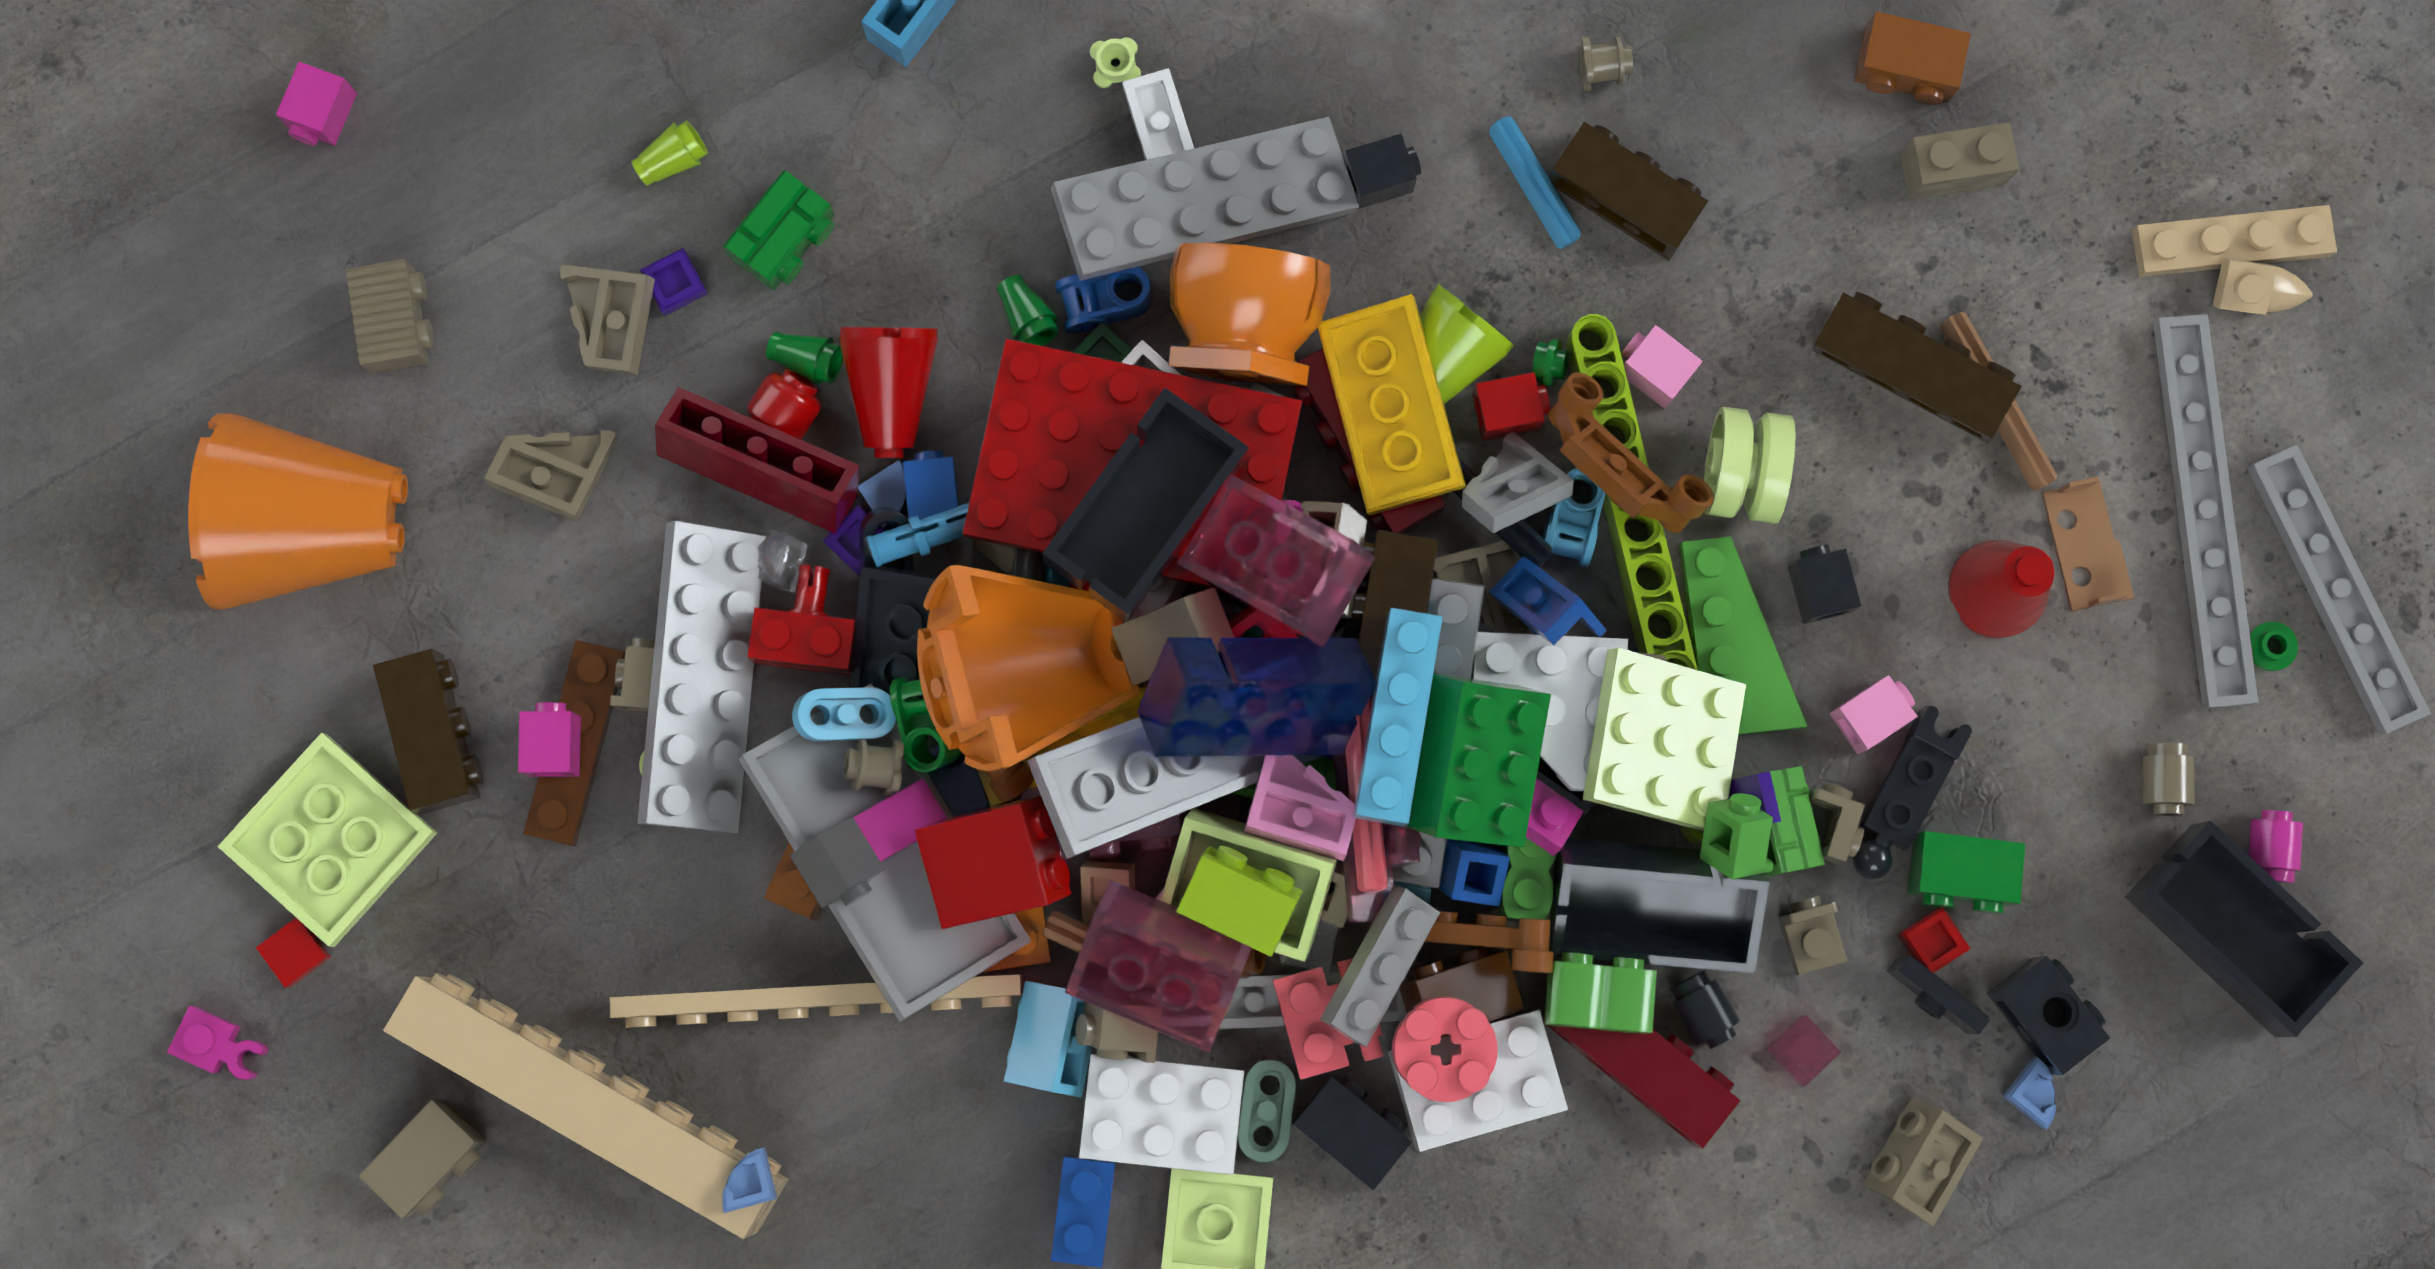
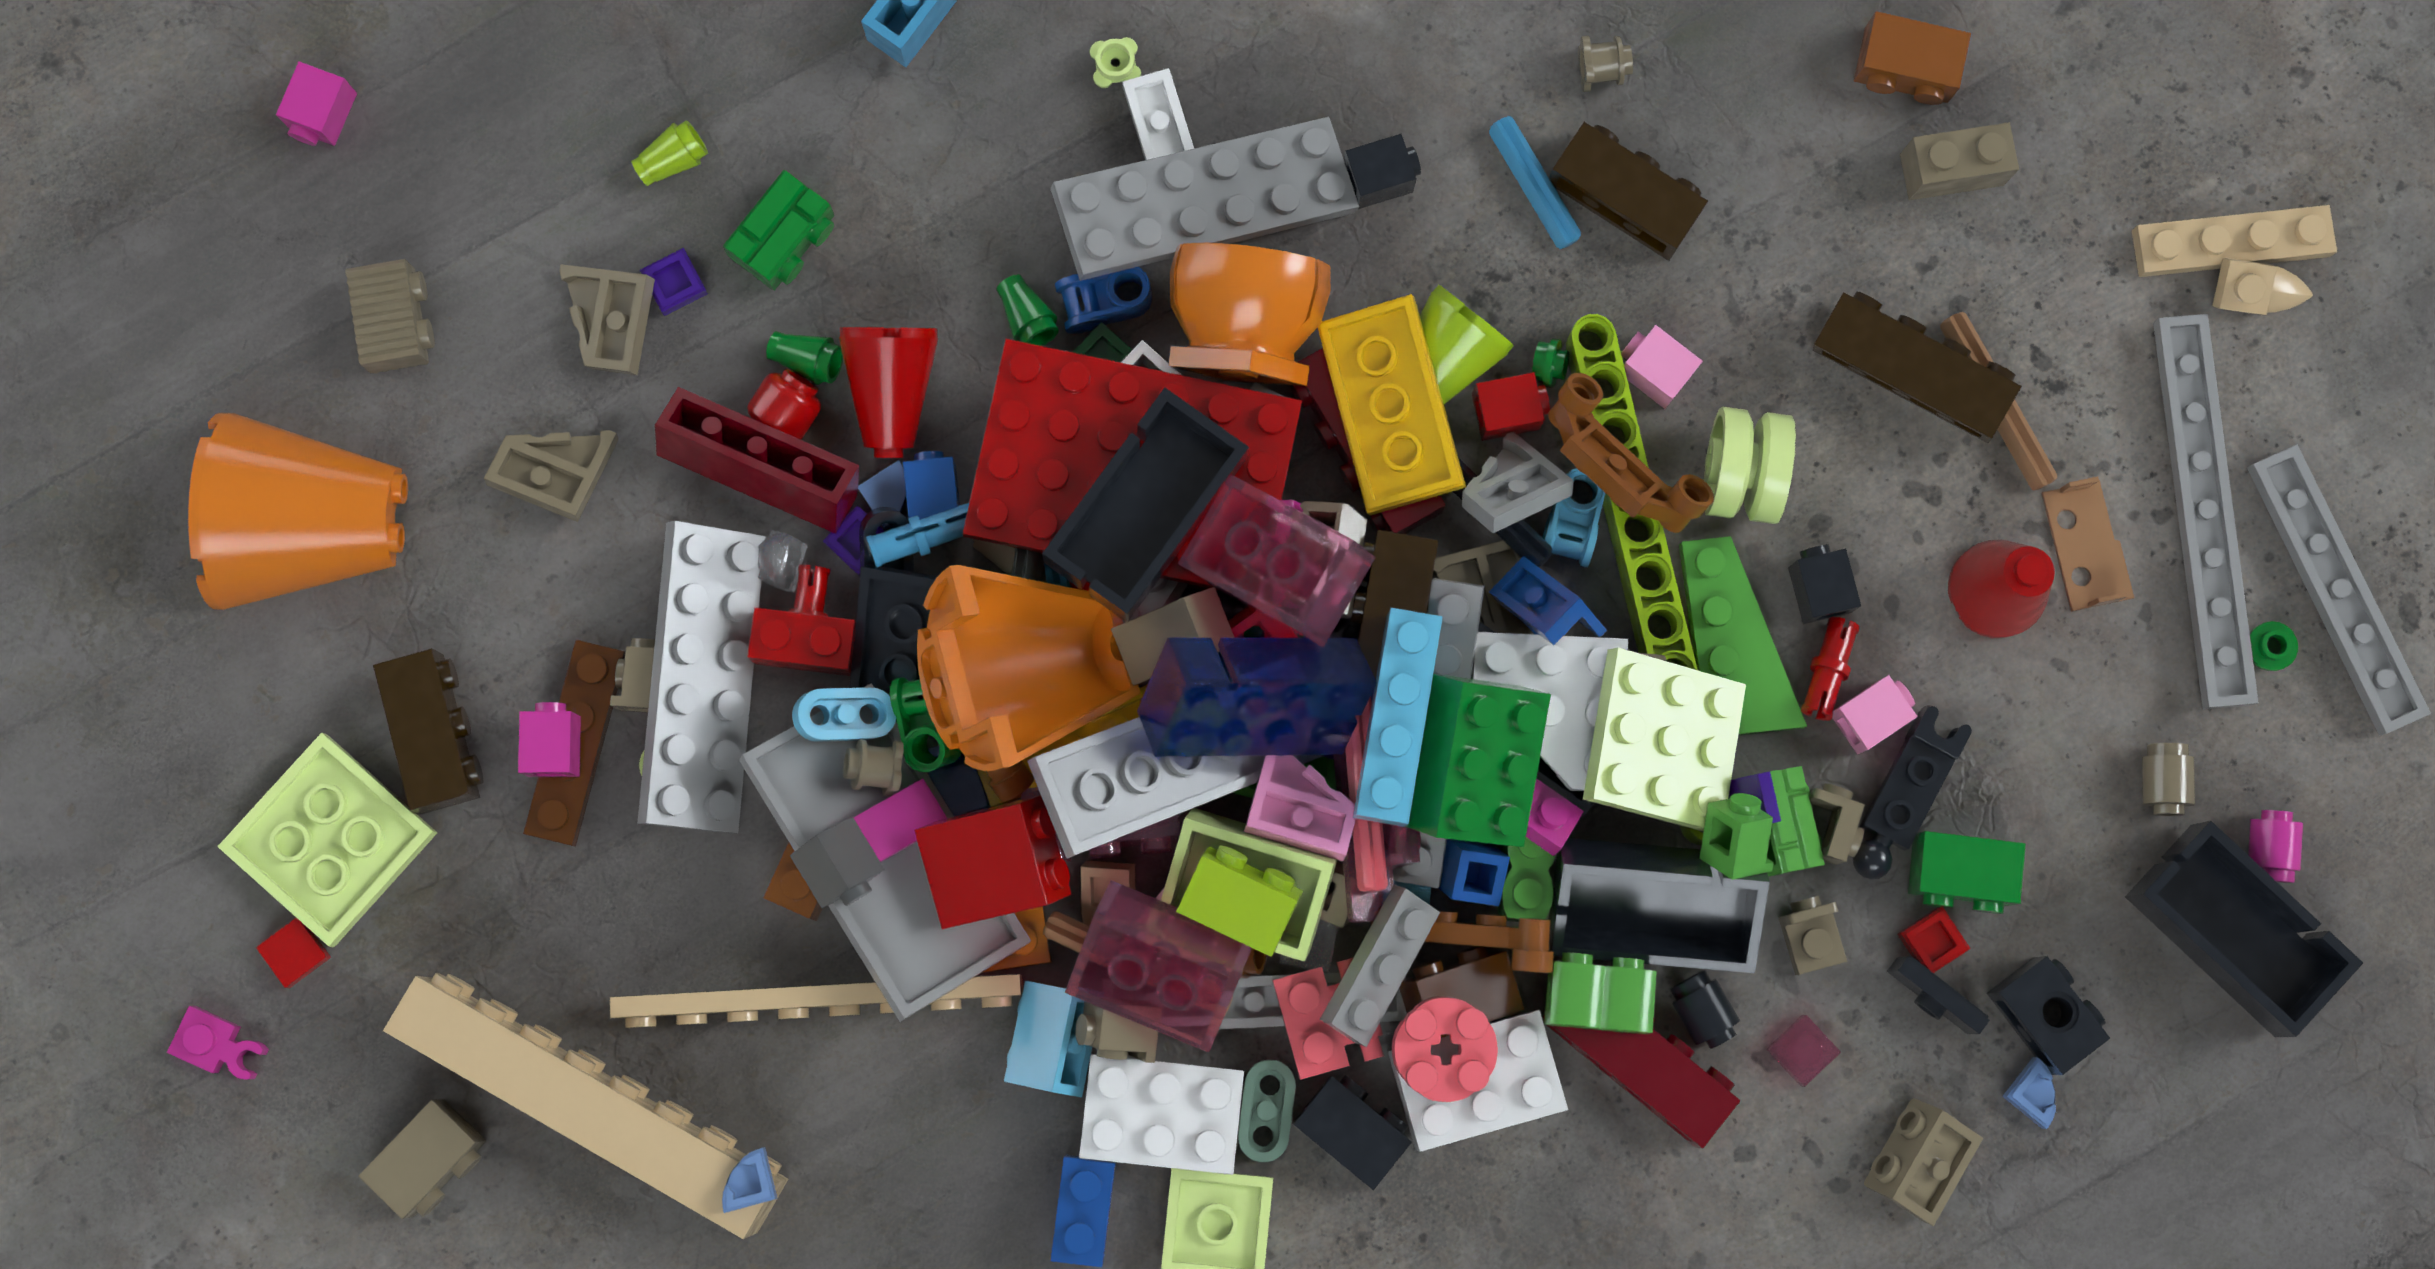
(1830, 668): none -> red pin

